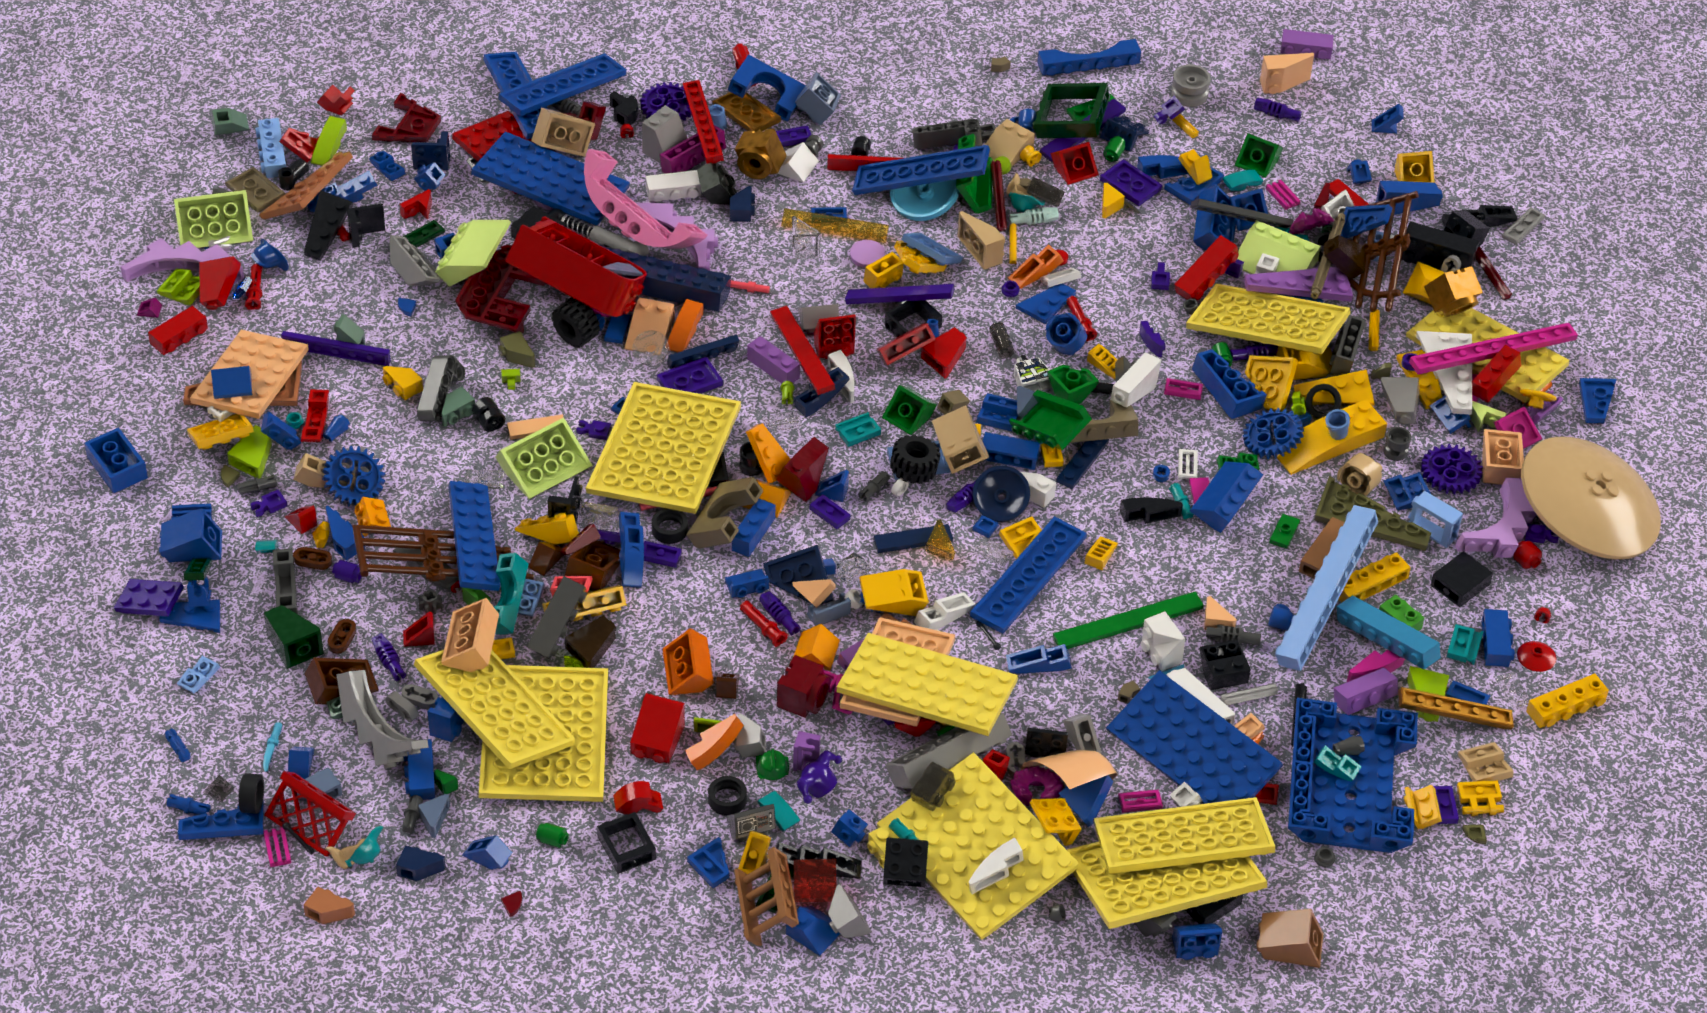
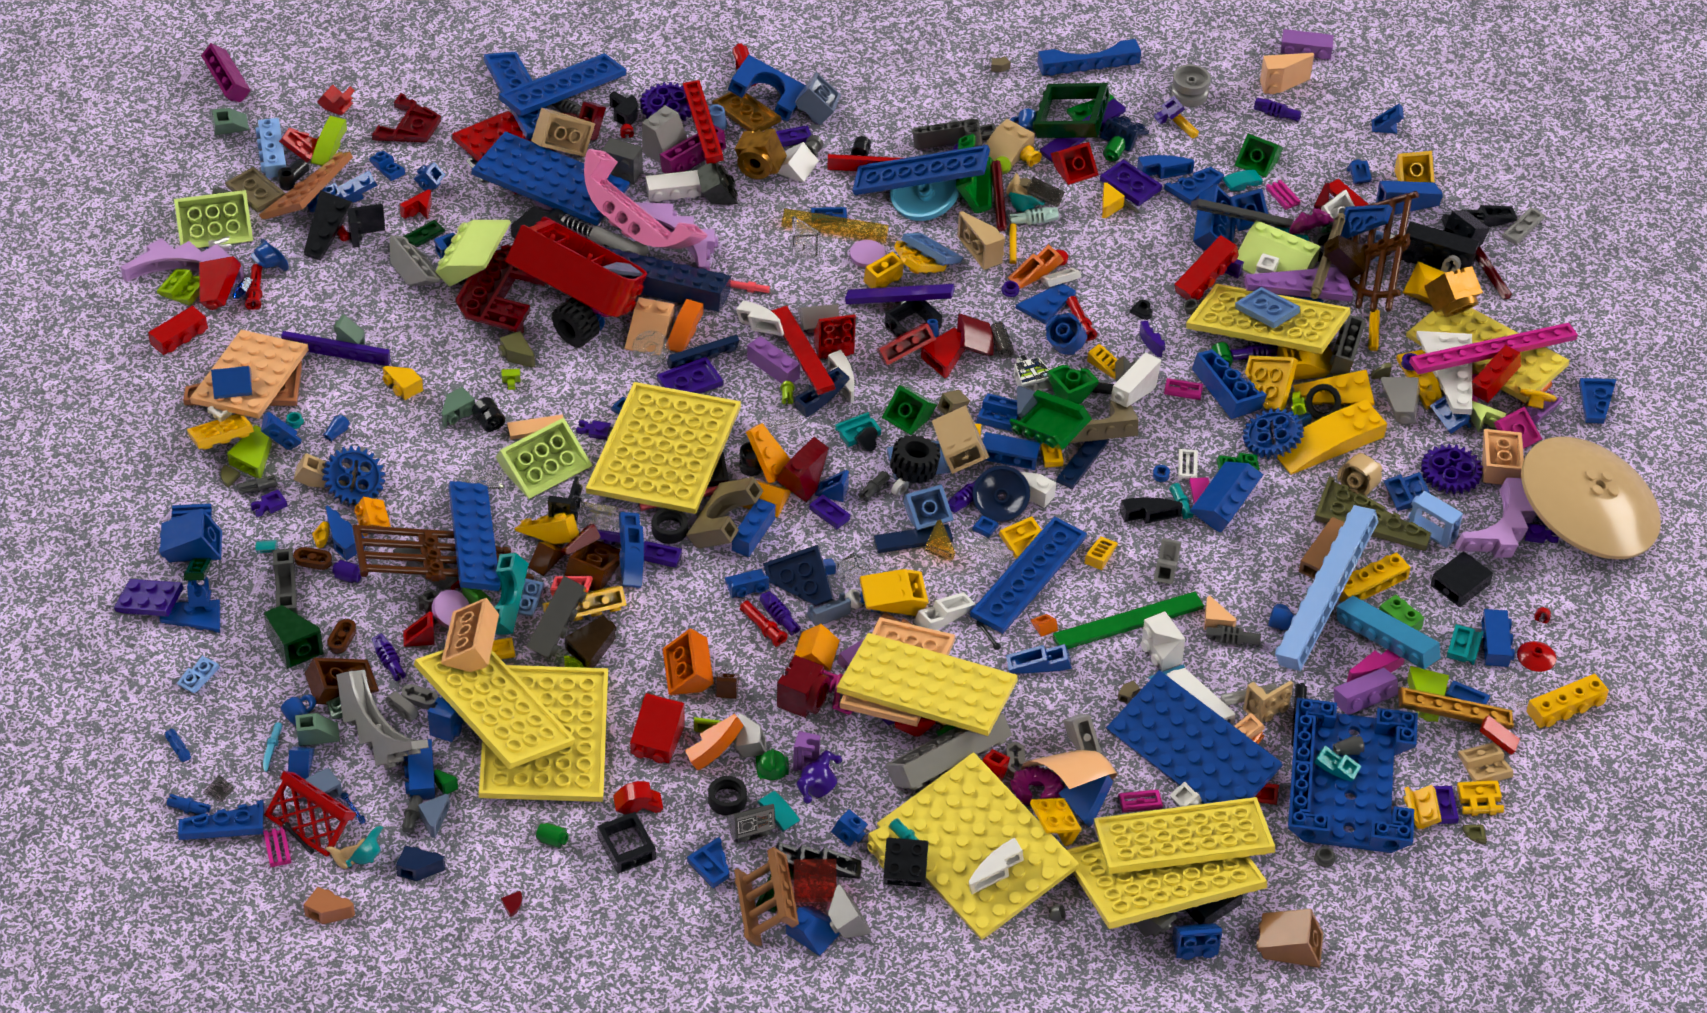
(116, 460): blue brick -> none
(150, 308): magenta slope -> none
(225, 73): none -> magenta brick
(251, 793): black tyre -> none
(295, 706): none -> blue piece
(303, 518): red slope -> none
(316, 416): red slope -> none
(316, 729): none -> sand green slope
(344, 796): none -> clear blue hinge
(406, 306): blue tile -> none
(432, 152): dark blue bracket -> none
(440, 375): dark grey beam -> none
(445, 604): none -> lavender tile
(489, 852): blue slope -> none
(617, 329): blue tile -> none
(628, 157): none -> dark grey brick
(741, 207): dark blue slope -> none
(754, 852): yellow slope -> none
(759, 318): none -> white slope
(816, 590): light nougat slope -> none
(866, 438): none -> black tile
(927, 507): none -> medium blue slope
(933, 786): clear smoke brick -> none
(975, 335): none -> dark red slope
(1045, 624): none -> orange slope
(1045, 742): black bracket -> none
(1142, 310): none -> black tile
(1160, 279): dark purple plate -> none
(1167, 561): none -> light grey brick
(1196, 166): yellow slope -> none
(1224, 664): black slope -> none
(1265, 705): none -> tan bracket
(1267, 307): none -> medium blue plate
(1284, 531): green plate -> none
(1337, 423): medium blue piece -> none
(1397, 443): dark grey wheel -> none
(1499, 735): none -> tile
(1528, 555): red head -> none

